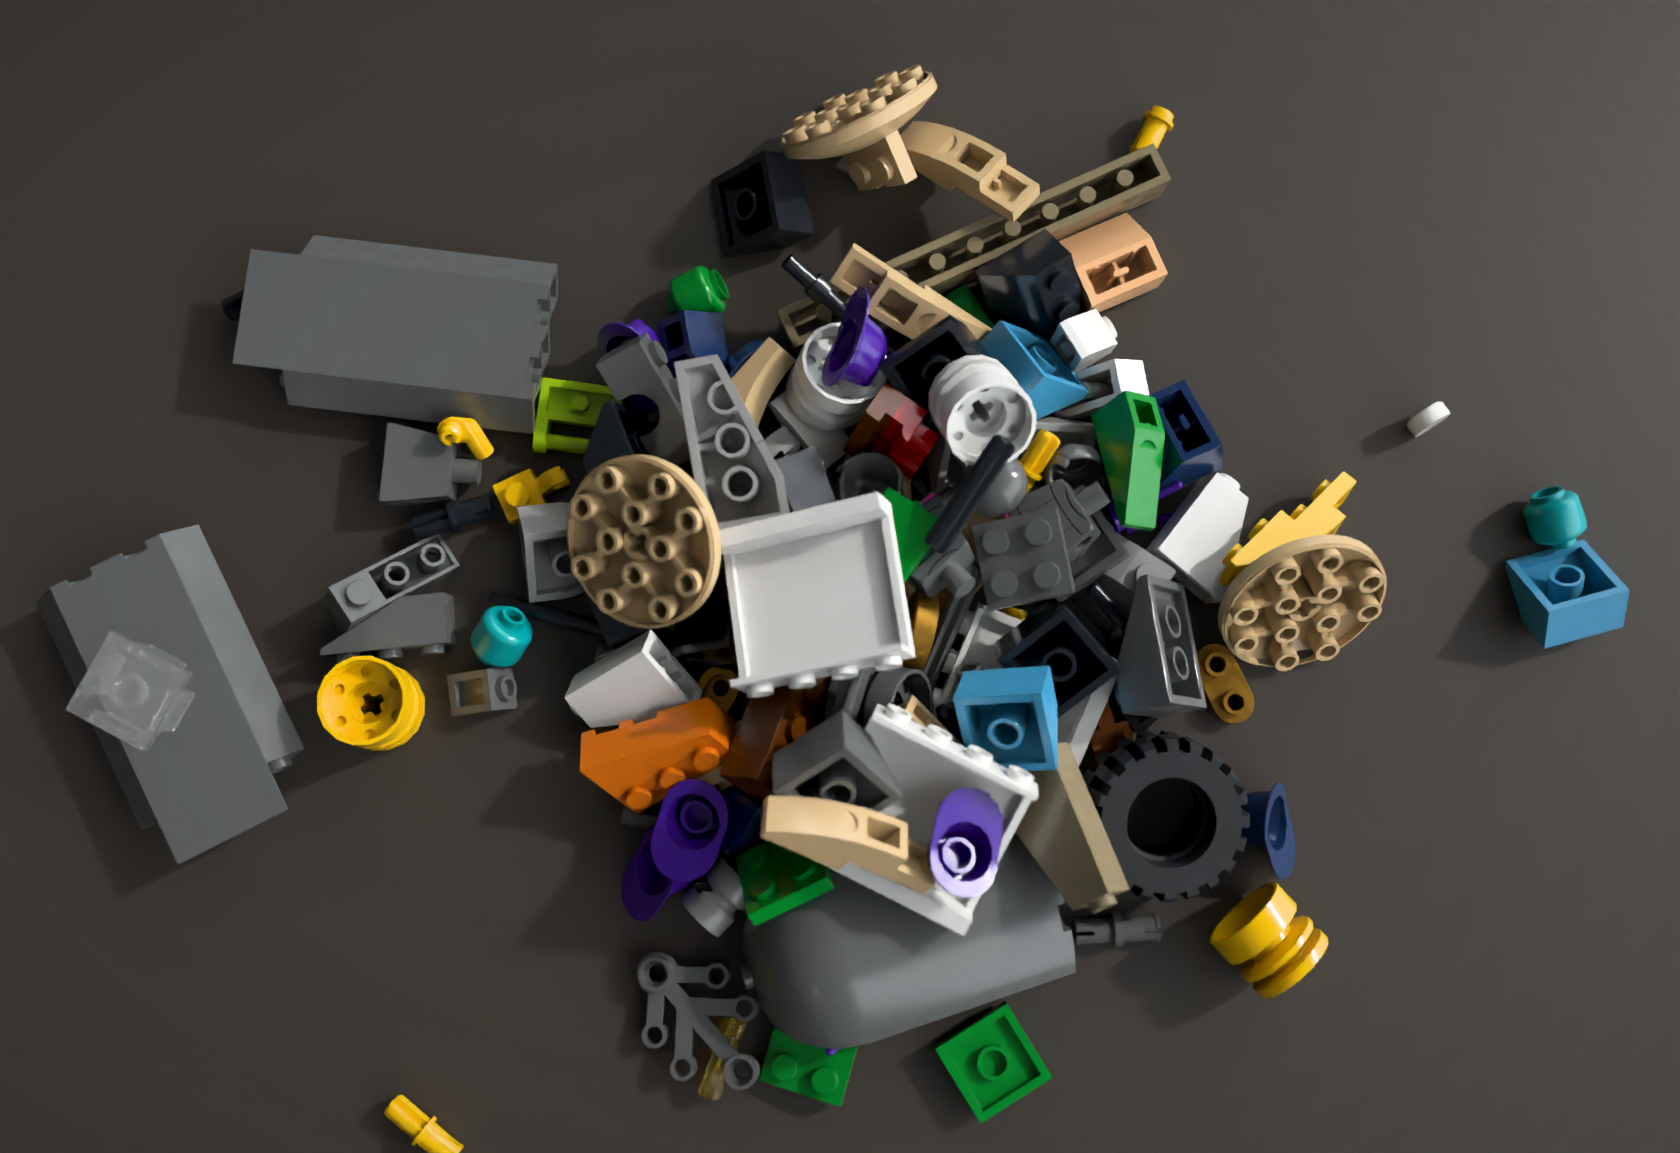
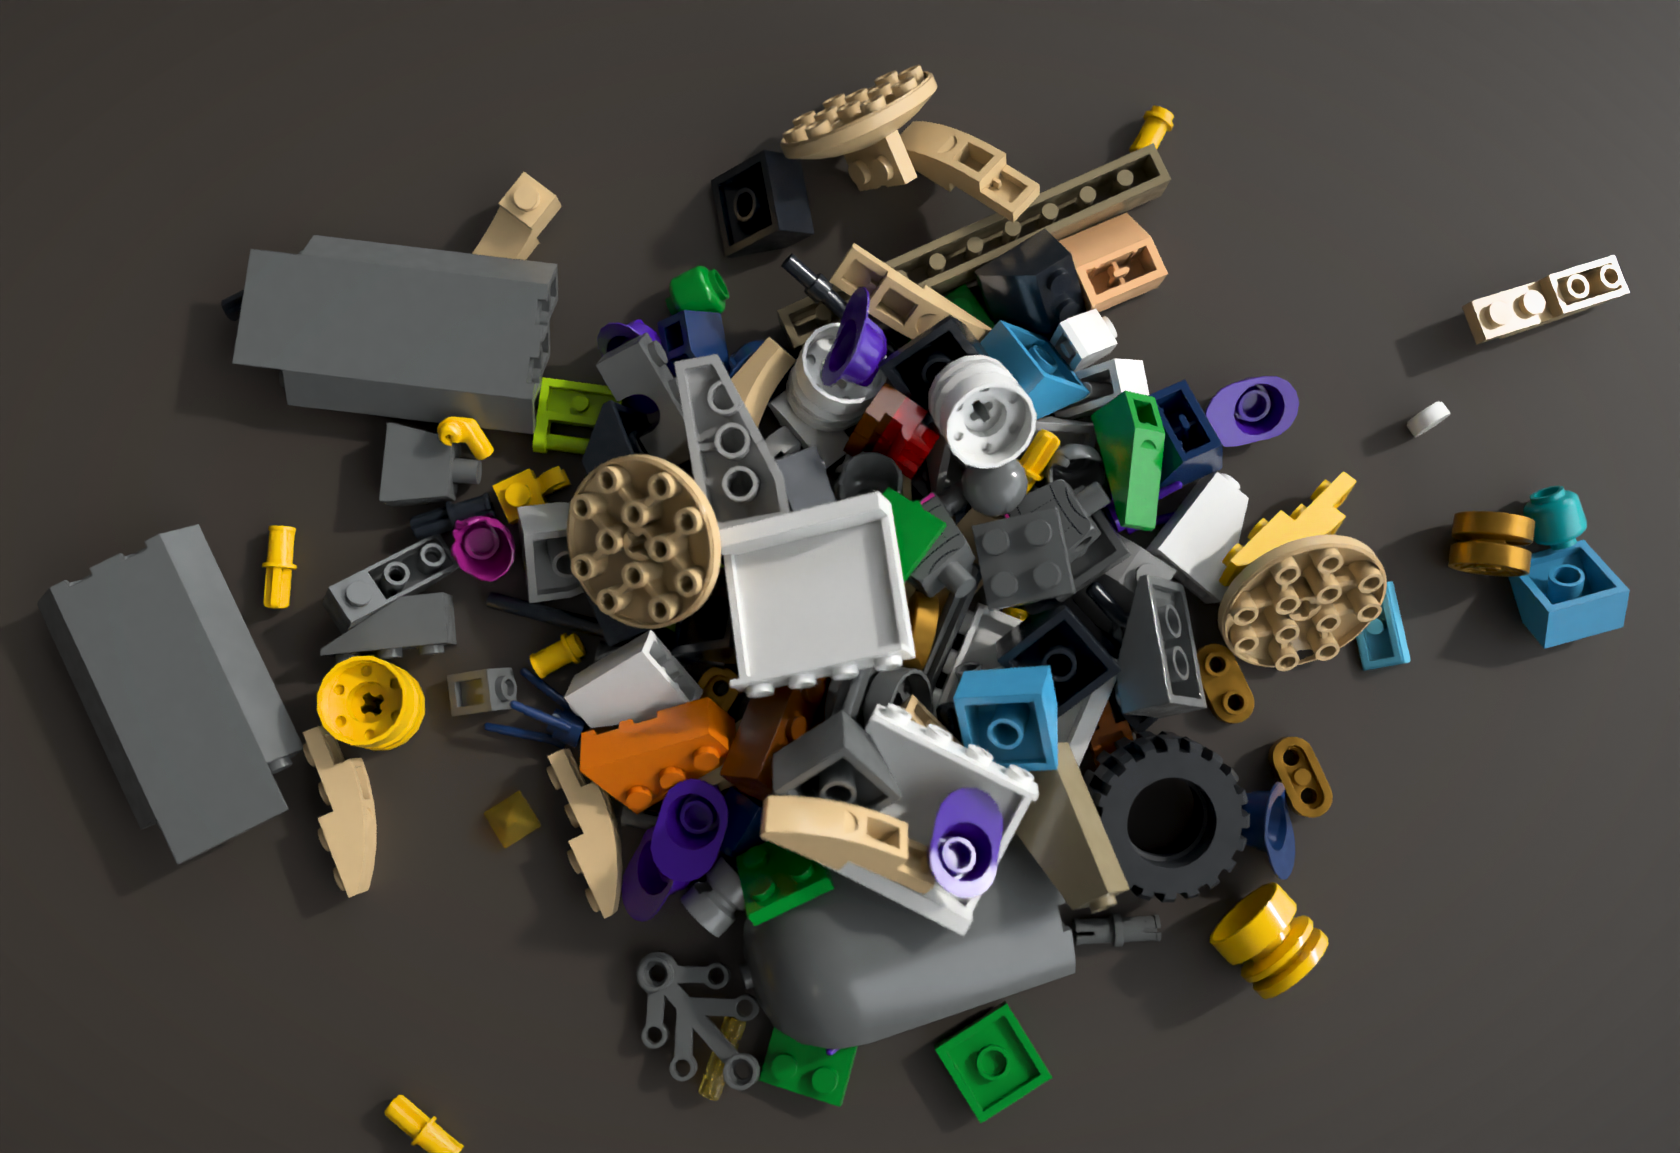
(133, 691): clear panel -> none
(279, 566): none -> yellow axle
(352, 825): none -> tan slope
(483, 547): none -> magenta hair
(501, 636): teal head -> none
(512, 819): none -> clear yellow slope
(519, 220): none -> tan slope
(557, 655): none -> yellow pin
(562, 724): none -> dark blue plant
(599, 848): none -> tan slope
(969, 494): black axle -> none
(1252, 410): none -> dark purple piece
(1301, 774): none -> pearl gold plate
(1384, 639): none -> medium azure slope
(1491, 543): none -> pearl gold wheel
(1545, 300): none -> slope

